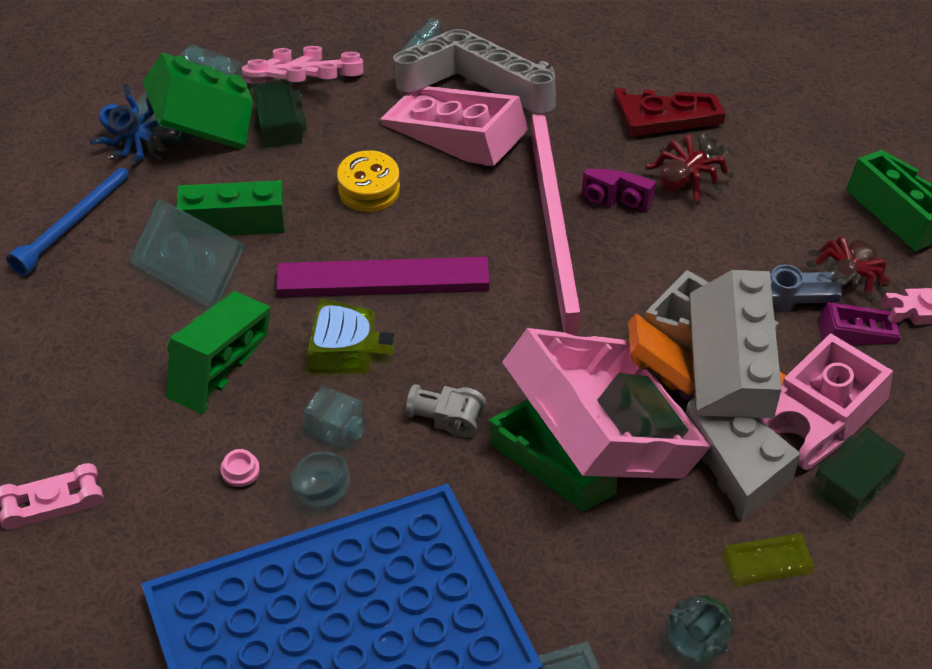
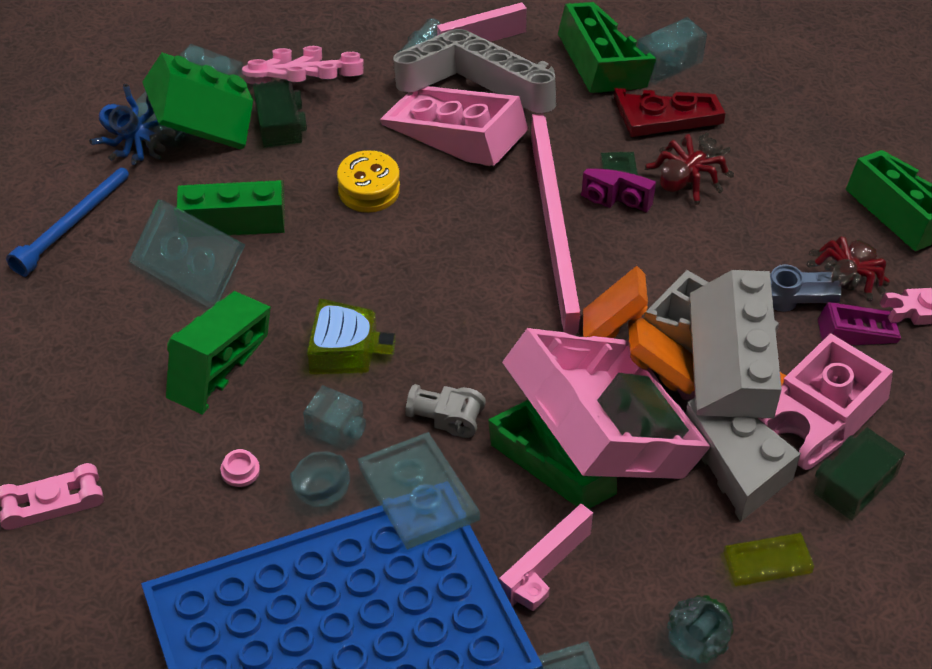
(382, 277): magenta tile -> none
(418, 490): none -> clear light blue tile
(491, 24): none -> bright pink tile
(524, 579): none -> bright pink hinge
(601, 51): none -> green wedge
(616, 306): none -> orange tile
(619, 161): none -> clear green plate
(668, 45): none -> clear light blue brick

